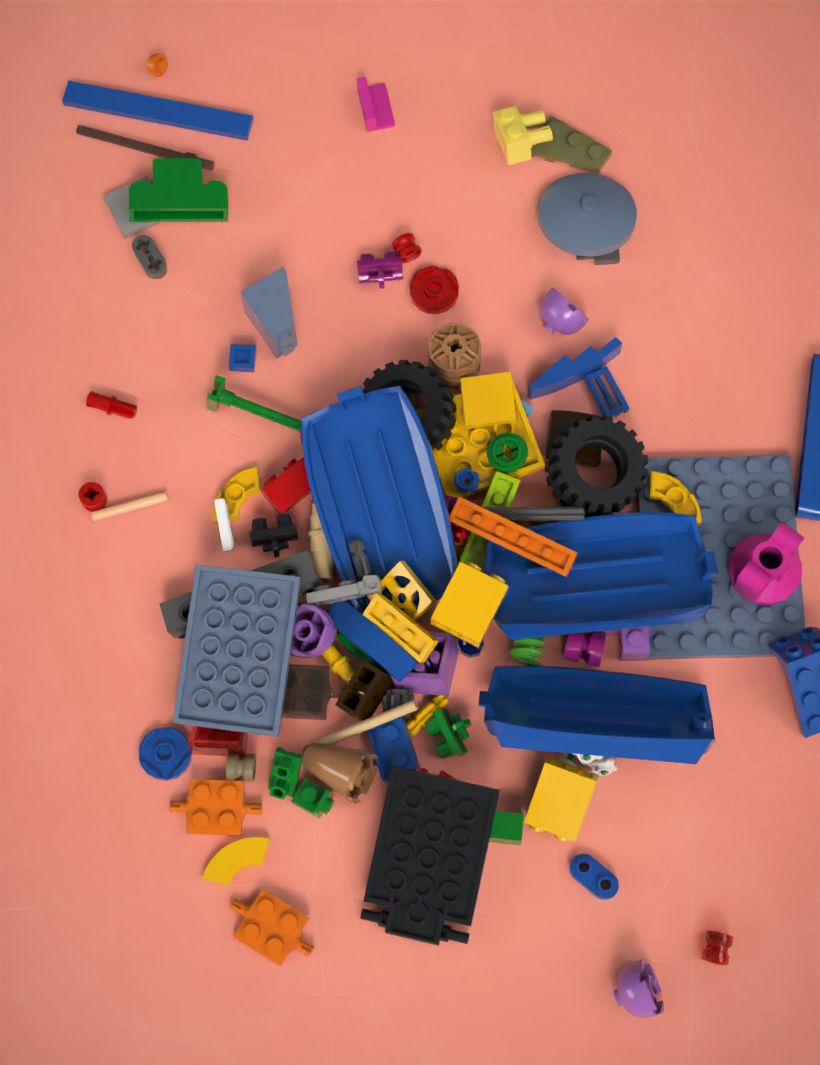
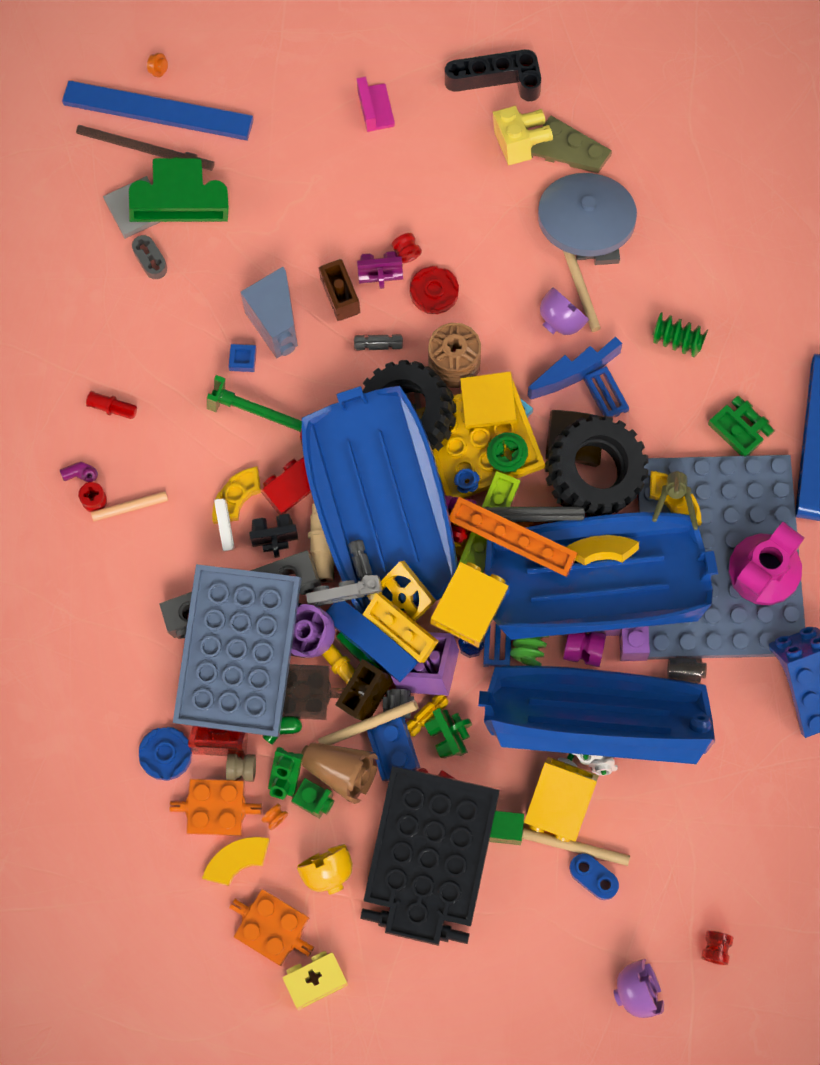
(81, 470): none -> magenta arm
(274, 816): none -> orange bush
(288, 726): none -> green arm
(306, 993): none -> light yellow brick
(327, 870): none -> yellow cylinder
(339, 290): none -> reddish brown brick
(378, 342): none -> dark grey axle
(496, 662): none -> blue tile
(514, 72): none -> black beam
(576, 847): none -> tan bar
(582, 291): none -> tan bar
(603, 548): none -> yellow tile
(676, 488): none -> olive plant
(678, 335): none -> green piece
(686, 669): none -> clear smoke brick
(736, 431): none -> green plate

